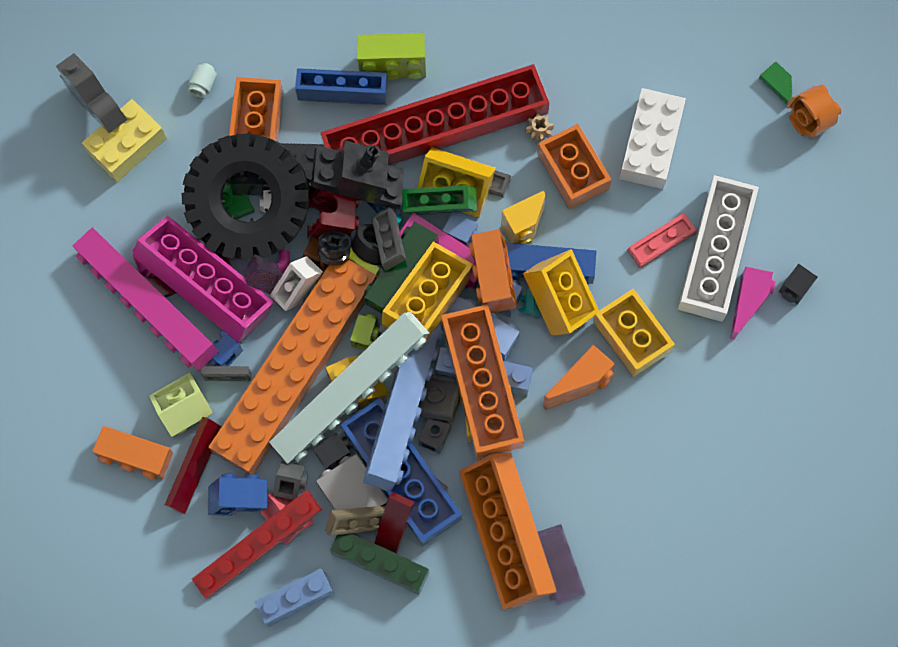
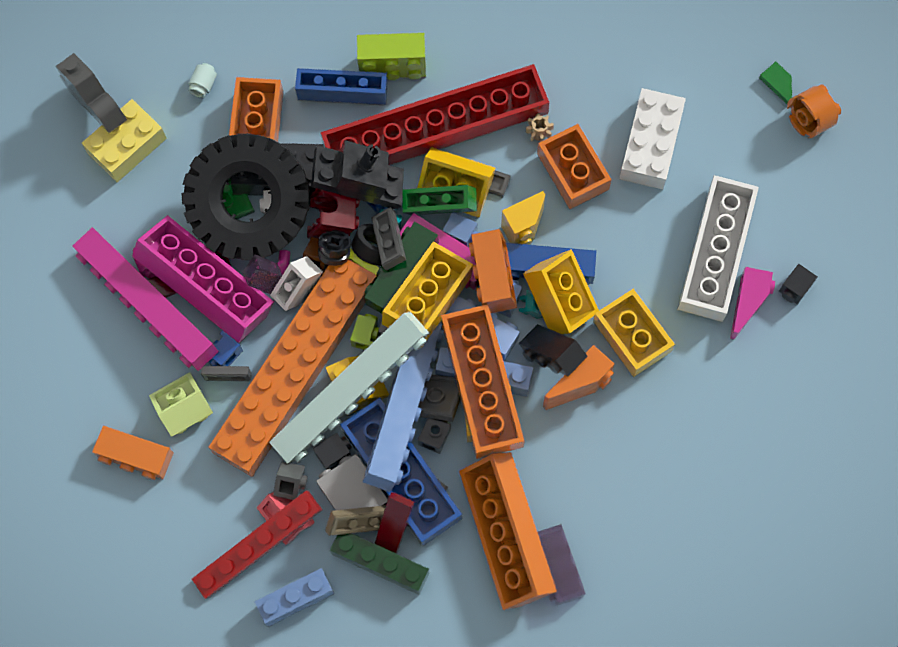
(192, 466): dark red tile -> none
(235, 495): blue brick -> none
(552, 350): none -> black brick
(662, 240): coral tile -> none

